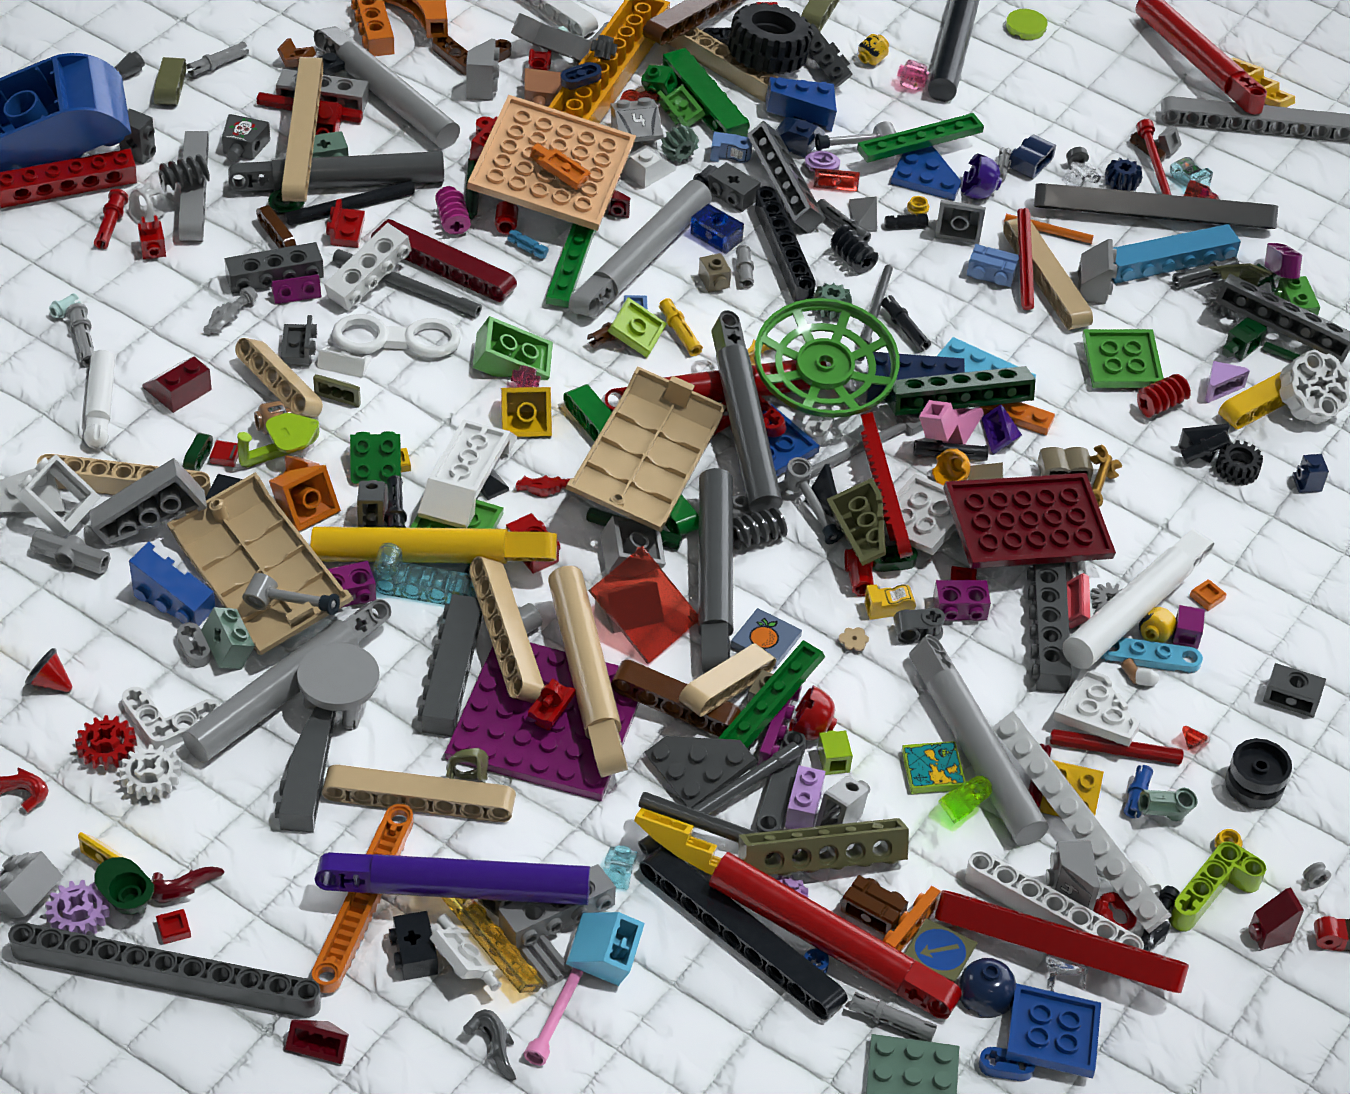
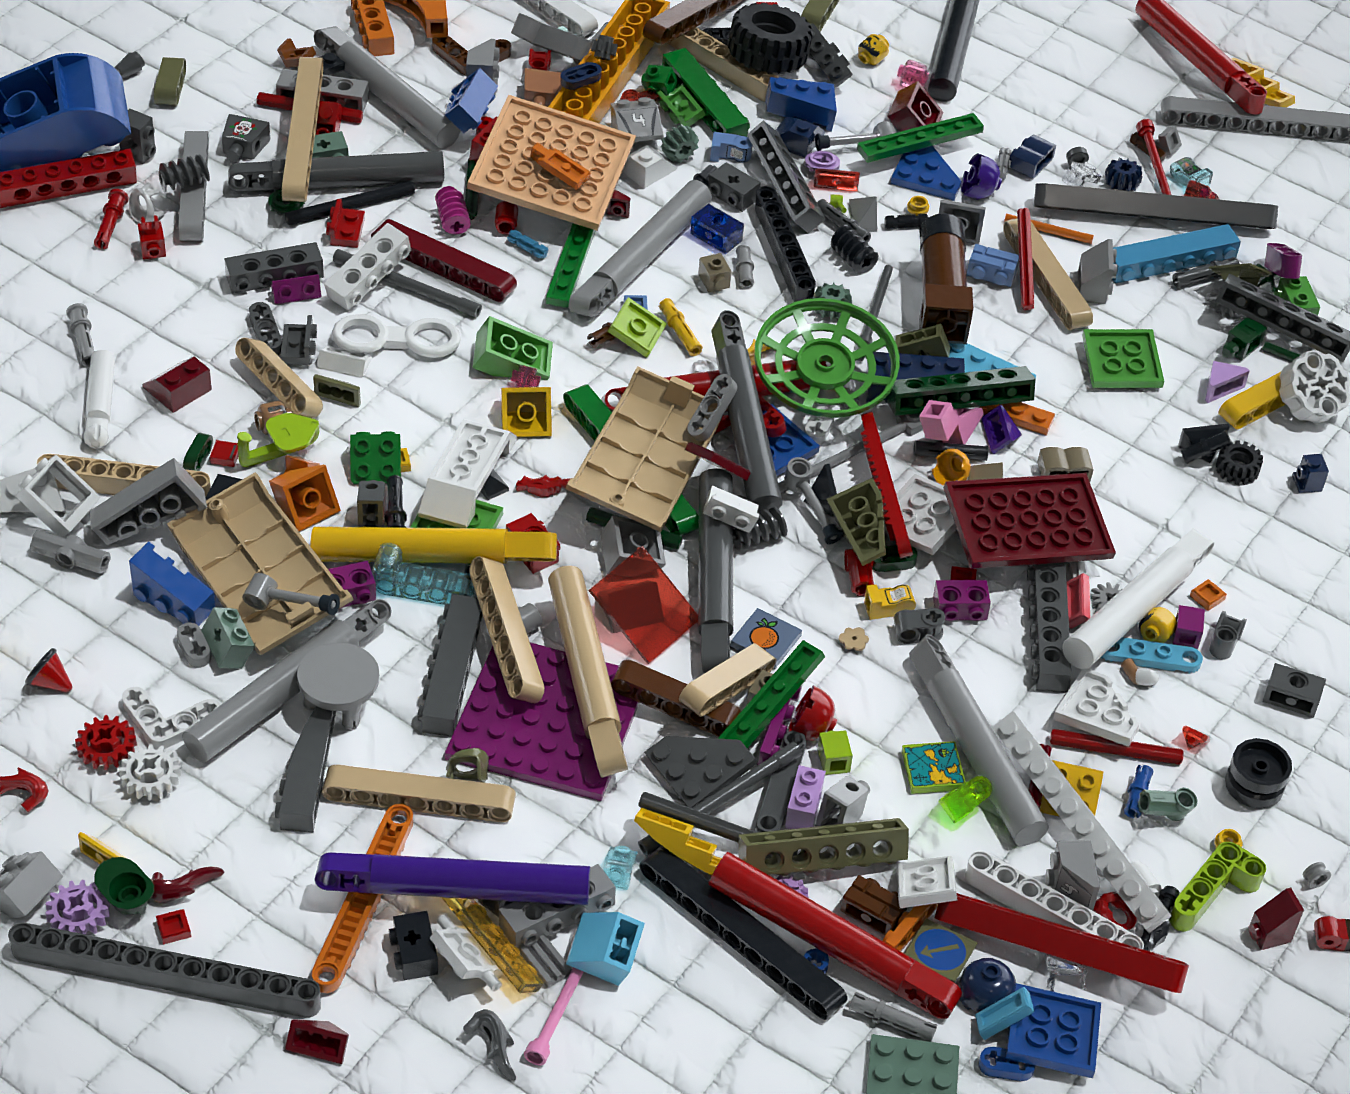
(59, 308): light aqua pin -> none
(210, 62): light grey pin -> none
(226, 313): light grey piece -> none
(267, 321): none -> dark grey beam
(274, 227): reddish brown beam -> none
(471, 100): none -> wedge
(551, 704): red hips -> none
(713, 417): none -> light grey beam
(718, 460): none -> dark red tile
(731, 509): none -> white bracket
(837, 202): none -> lime hand
(900, 316): black pin -> none
(914, 108): none -> dark red slope
(924, 341): none -> olive brick
(926, 881): none -> white tile
(944, 277): none -> reddish brown piece
(1004, 1013): none -> medium azure tile
(1026, 23): lime tile -> none
(1106, 468): pearl gold bar -> none
(1163, 394): red piece -> none
(1226, 635): none -> dark grey piece

